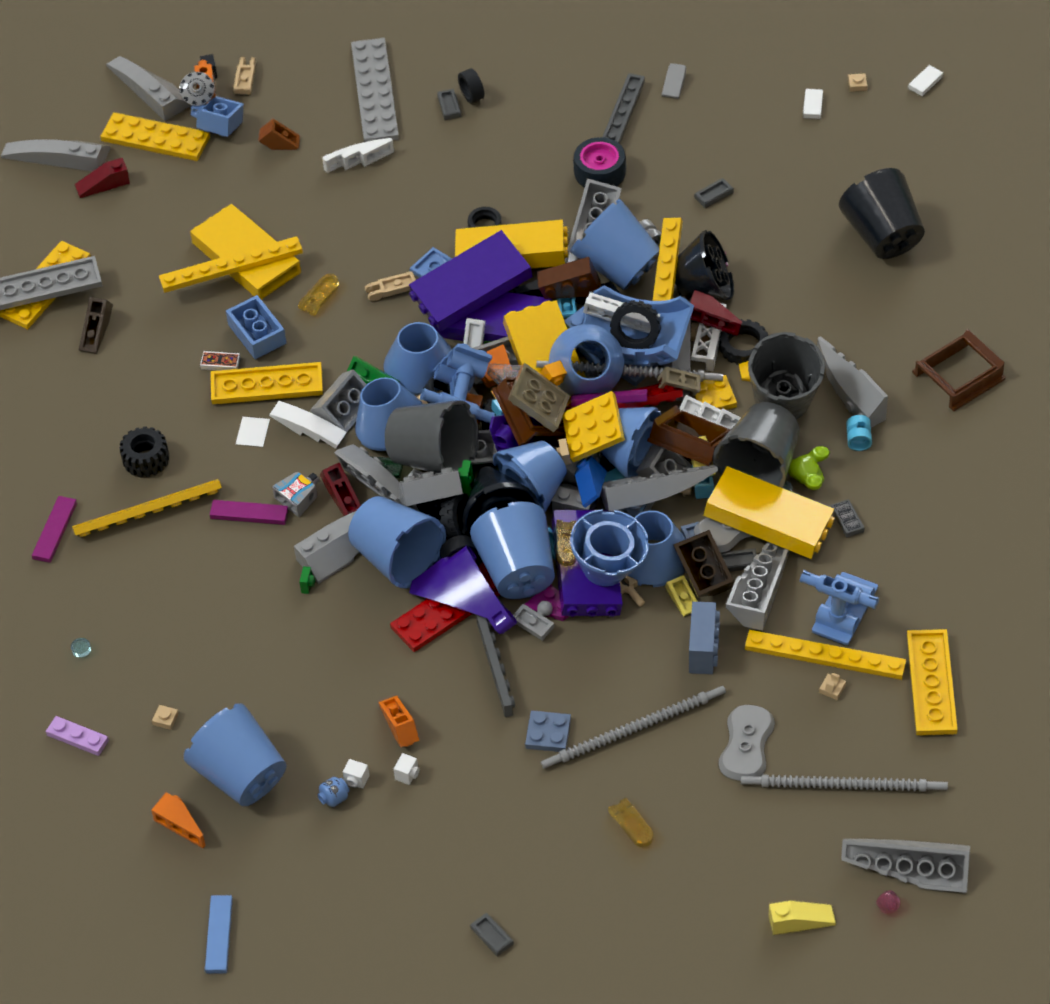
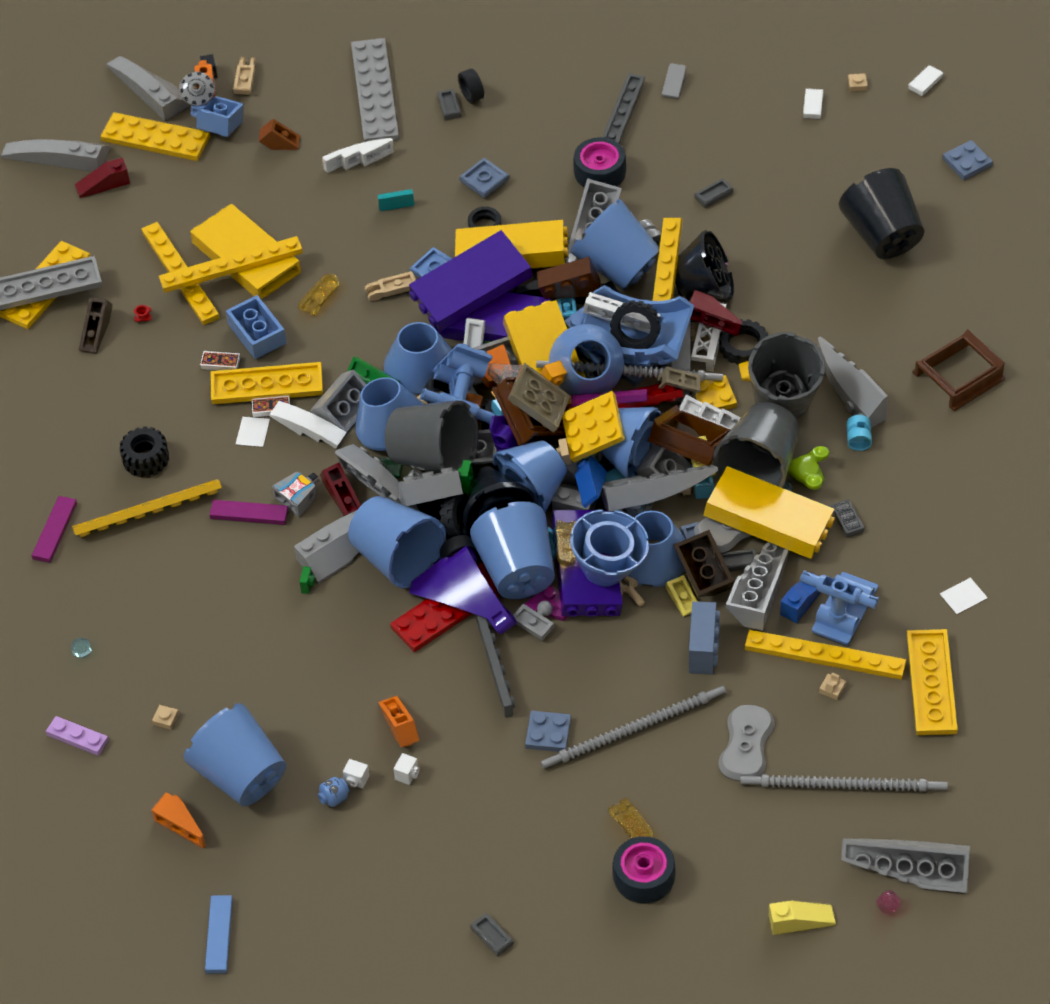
(142, 313): none -> red plate
(172, 261): none -> yellow plate
(264, 406): none -> tile
(396, 200): none -> teal tile
(484, 177): none -> sand blue plate
(643, 869): none -> wheel
(798, 601): none -> blue slope
(963, 595): none -> white sticker
(967, 160): none -> sand blue plate

